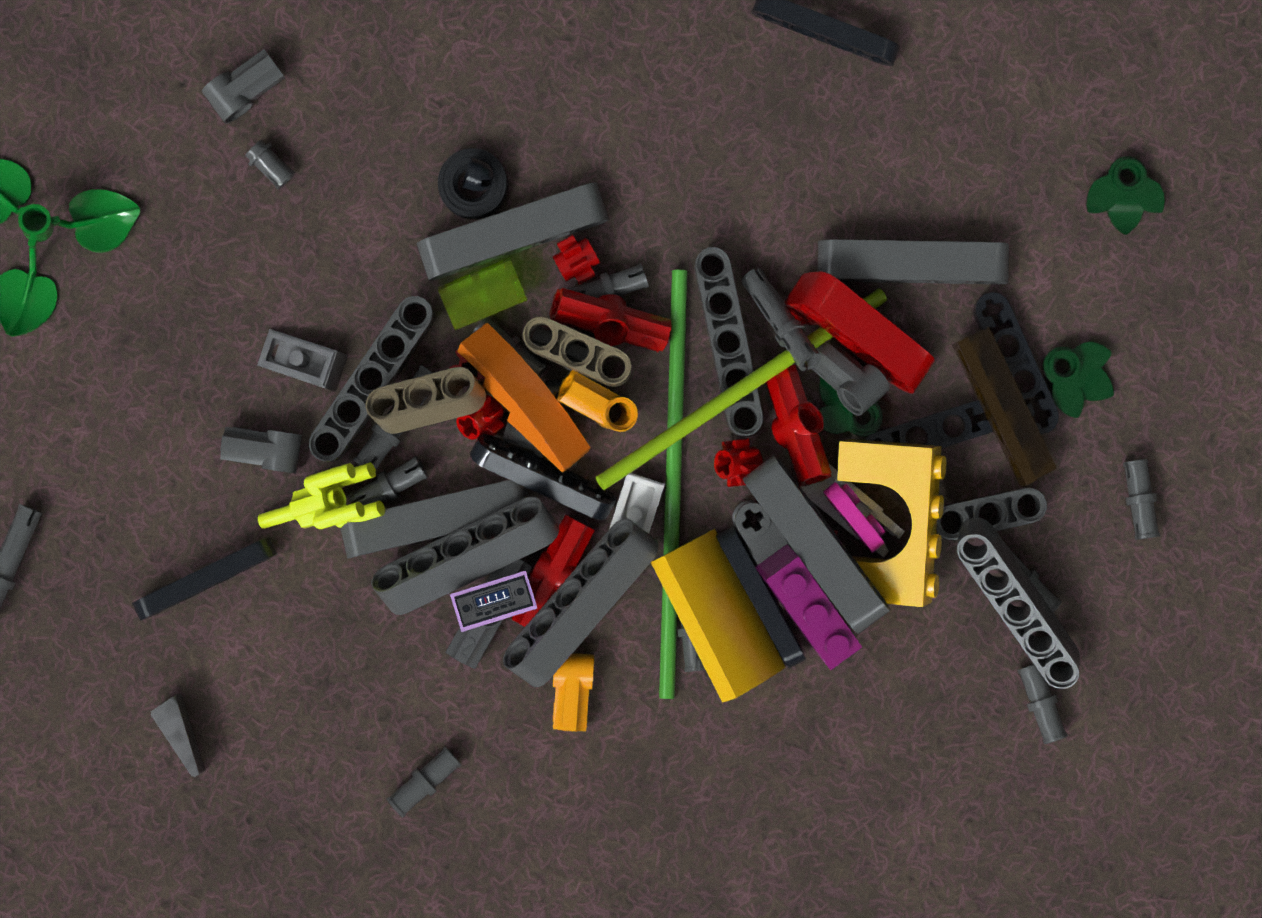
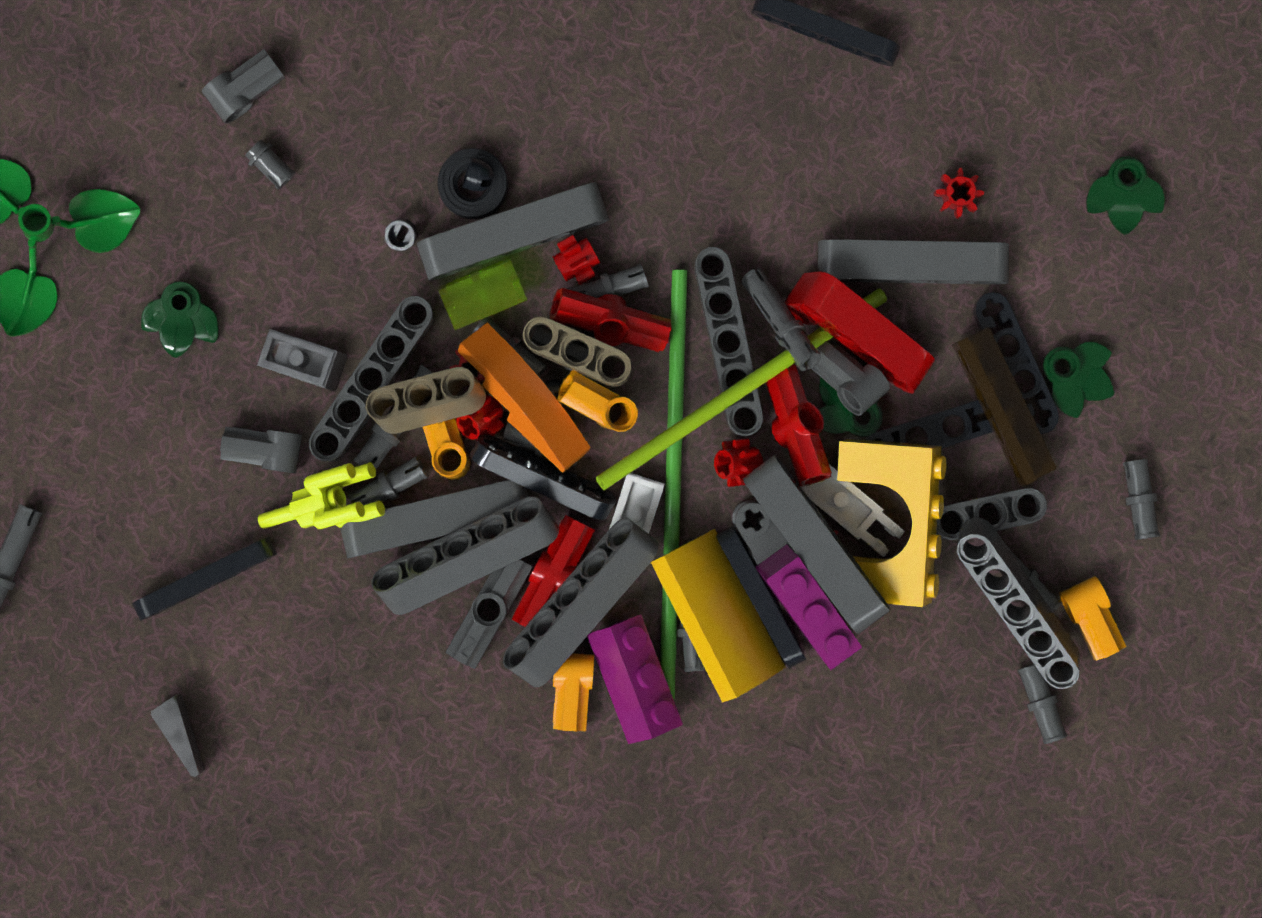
(180, 324): none -> dark green plate
(393, 231): none -> hinge
(423, 782): dark grey pin -> none
(444, 438): none -> light orange piece
(493, 601): tile -> none
(634, 679): none -> magenta brick
(844, 502): dark pink plate -> none
(957, 182): none -> red gear
(1088, 608): none -> light orange piece

